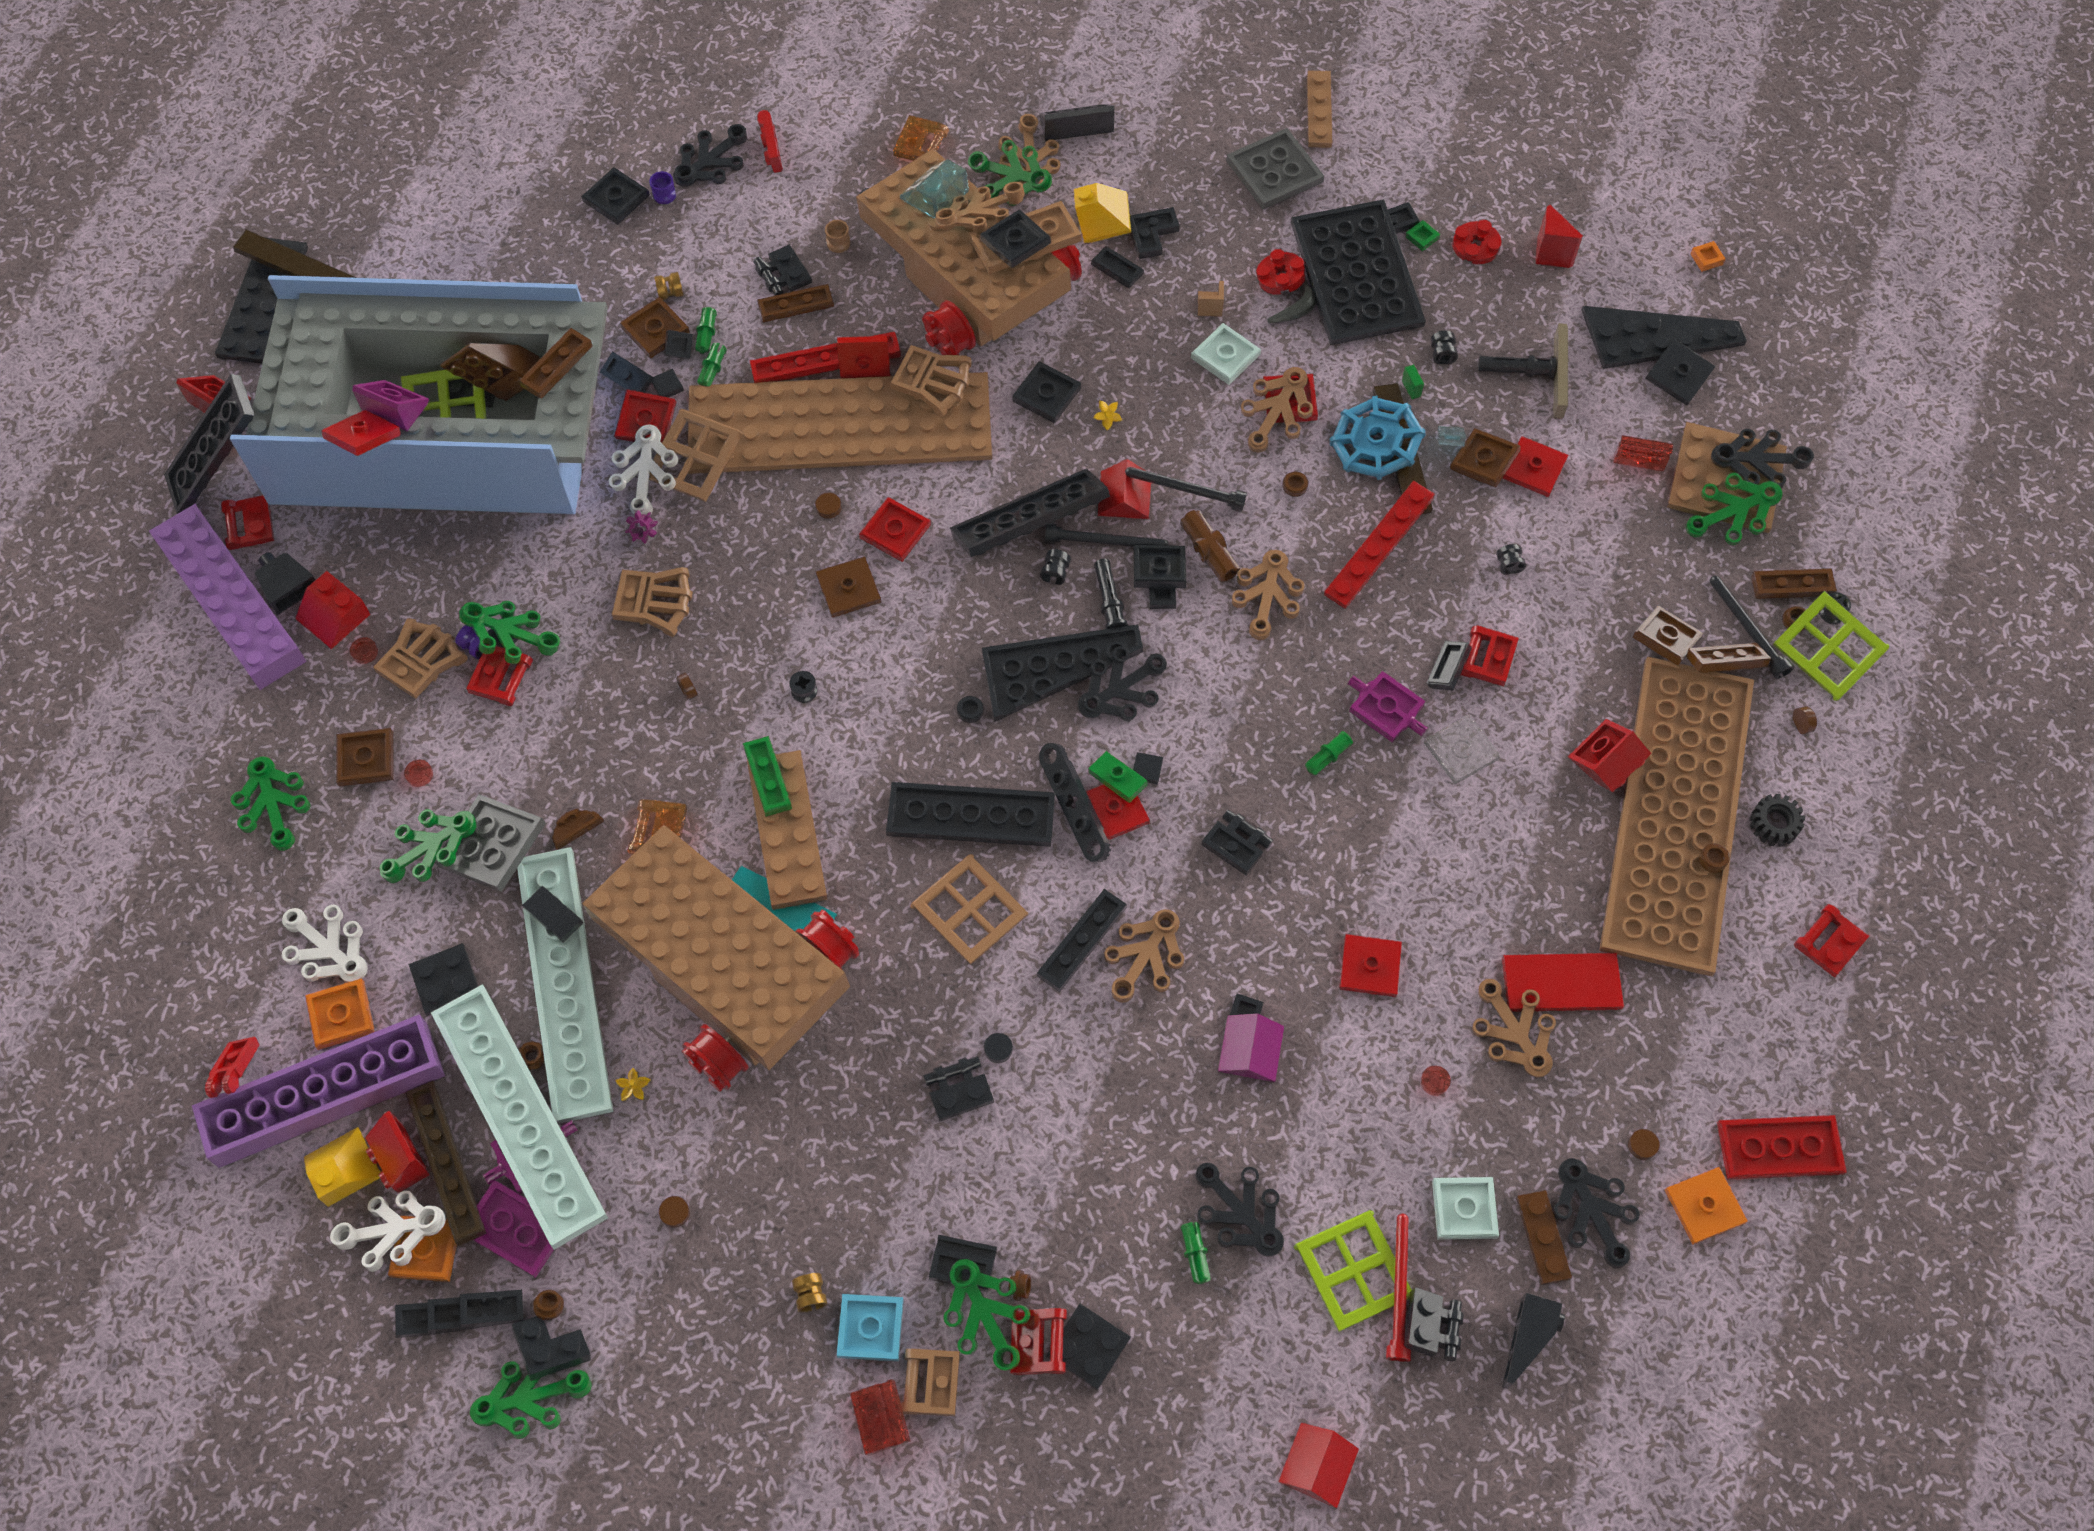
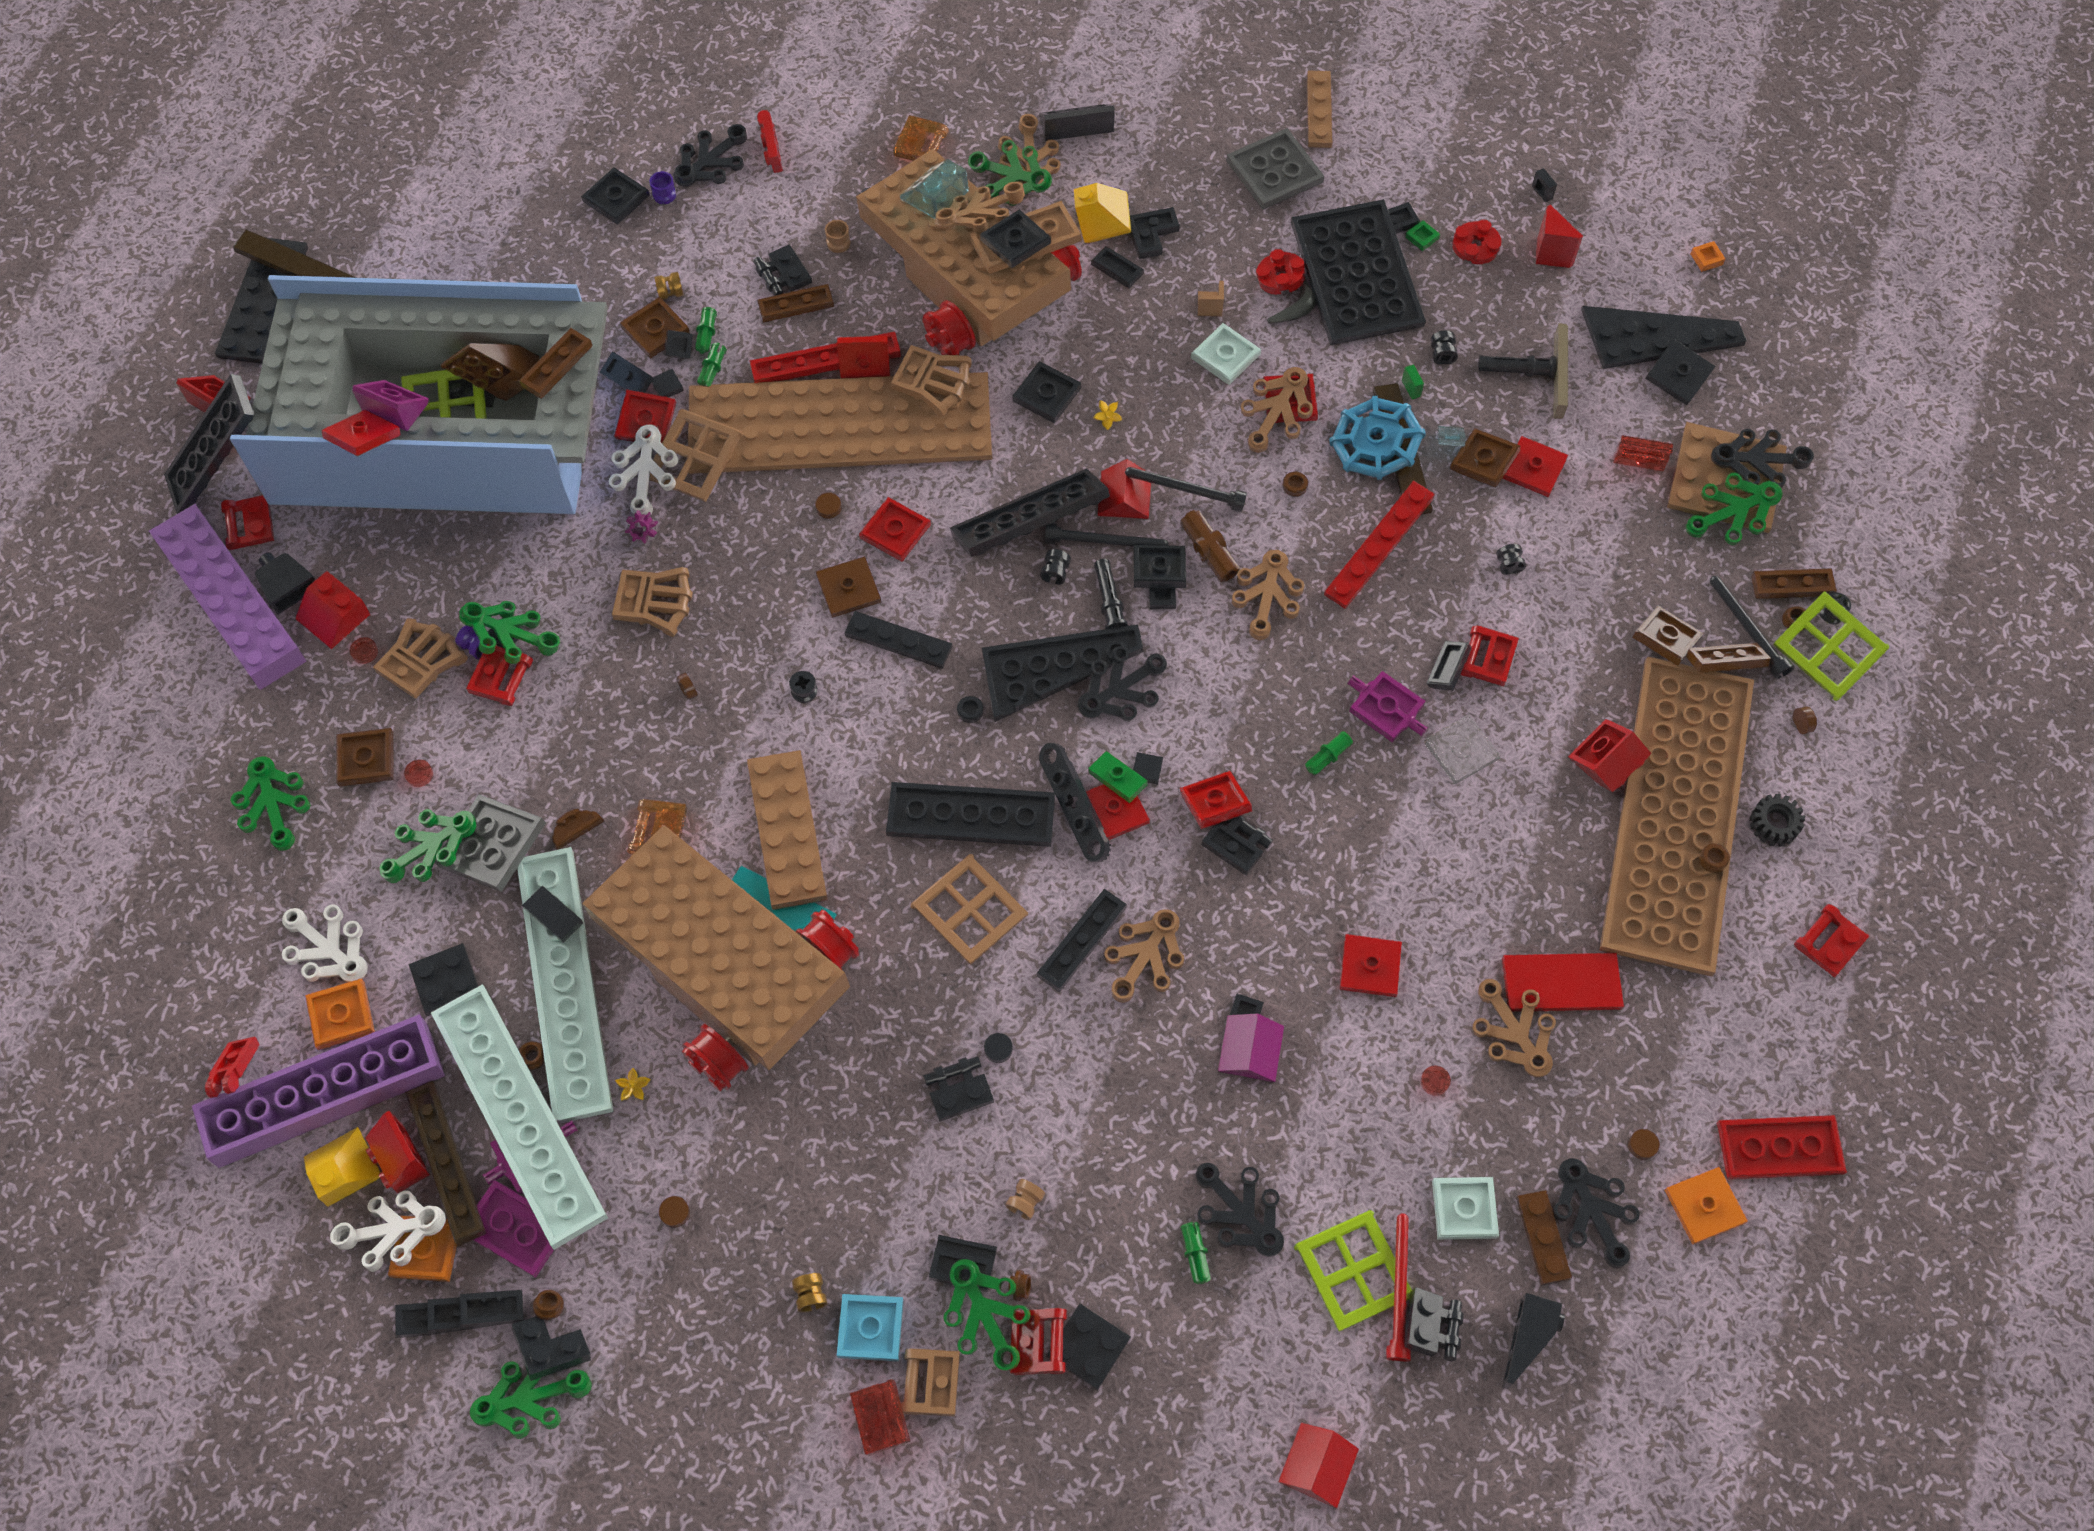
(767, 776): green tile -> none
(898, 639): none -> black plate
(1025, 1198): none -> medium nougat wheel
(1215, 799): none -> red plate
(1544, 185): none -> black tile

